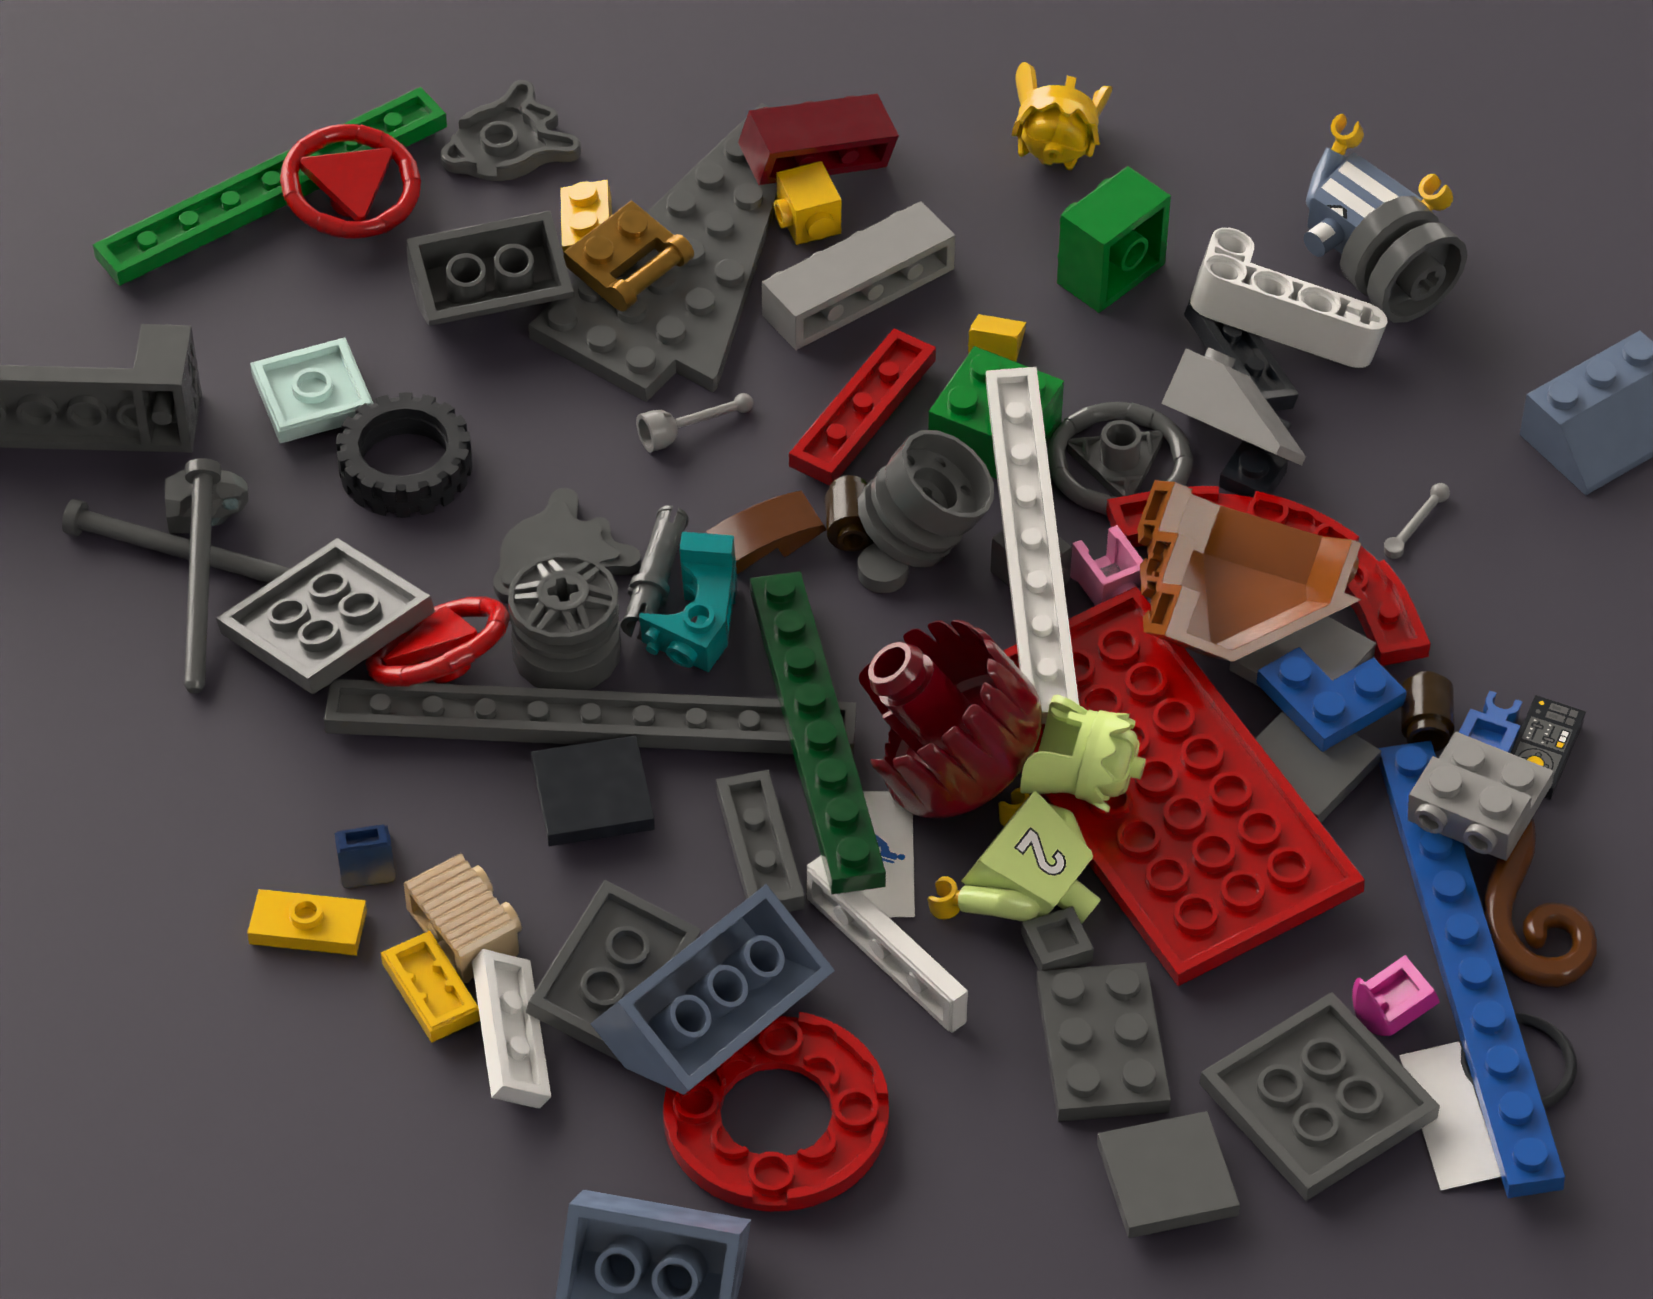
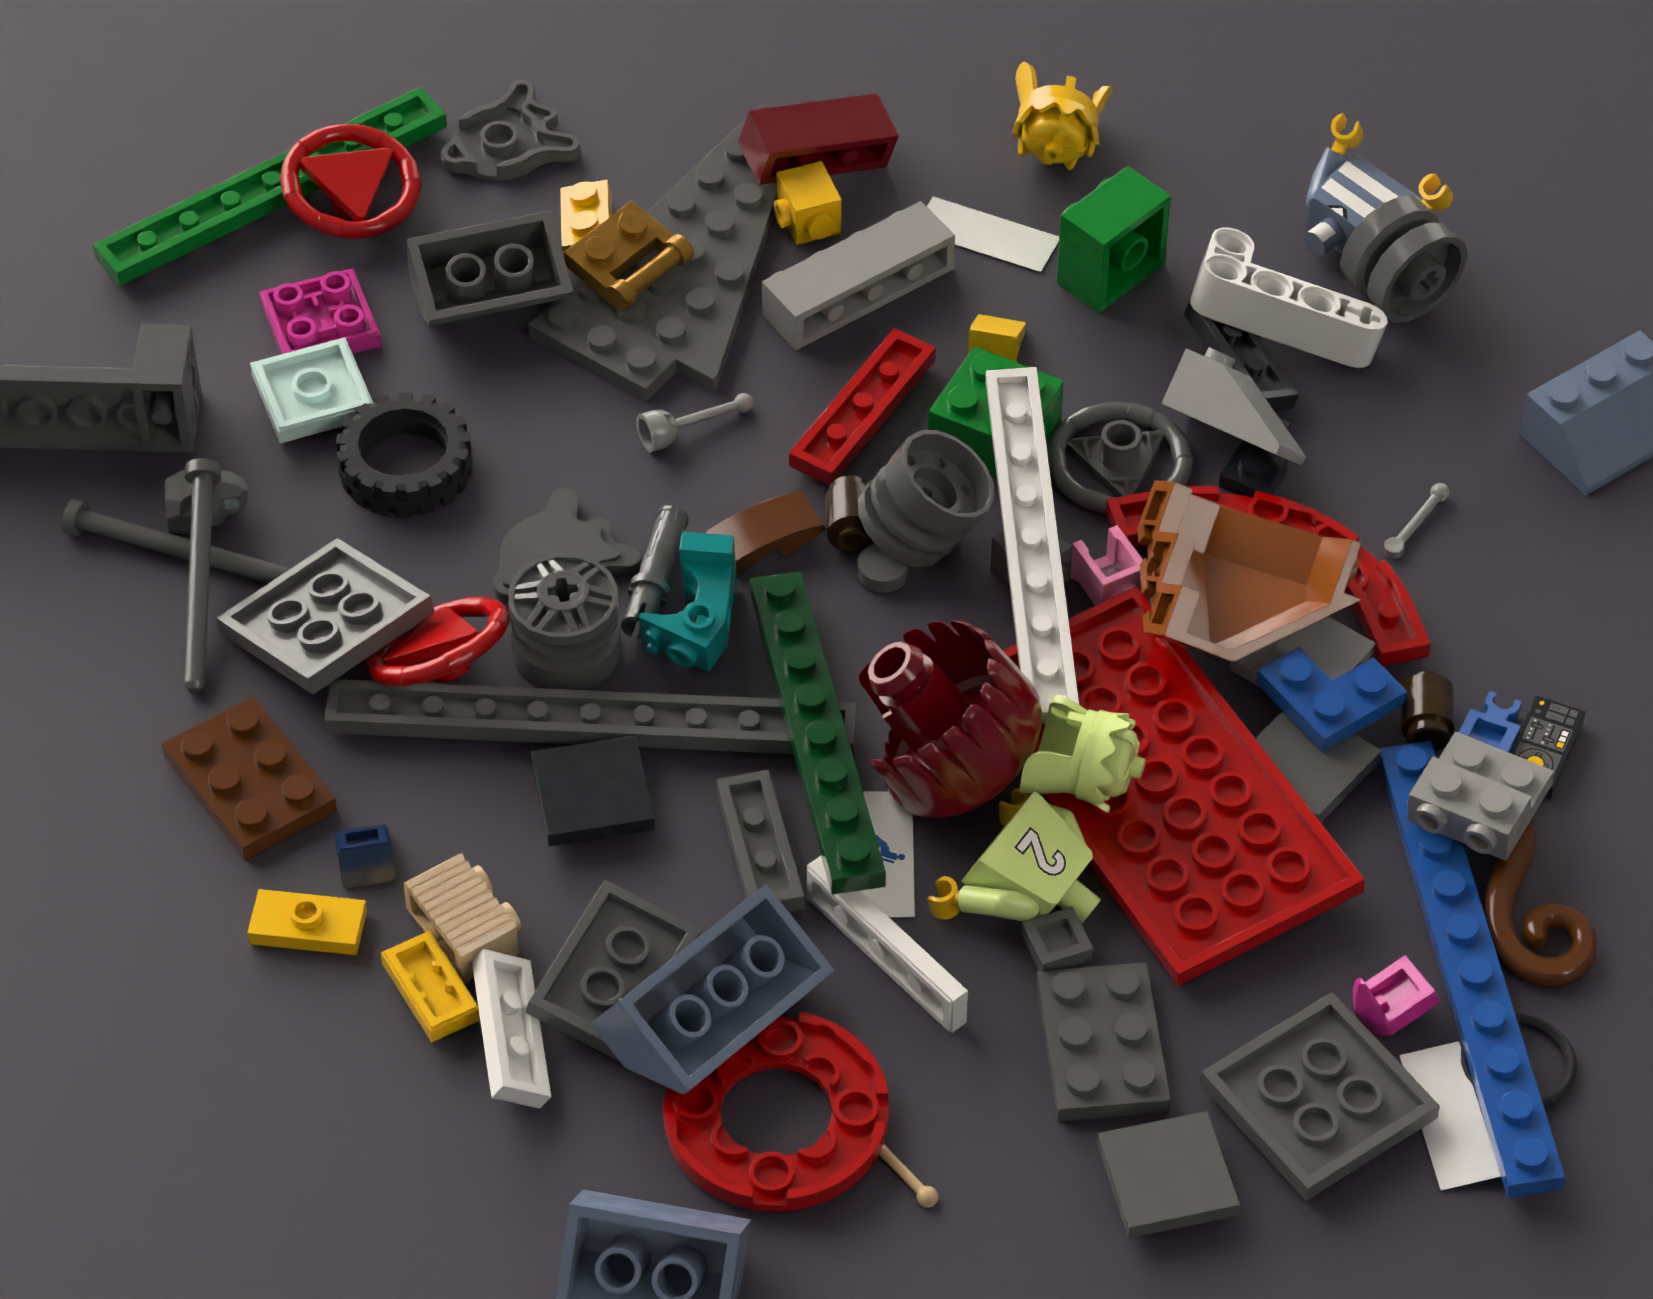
(249, 777): none -> reddish brown plate
(320, 312): none -> dark pink tile
(926, 1195): none -> tan hinge
(995, 235): none -> white sticker

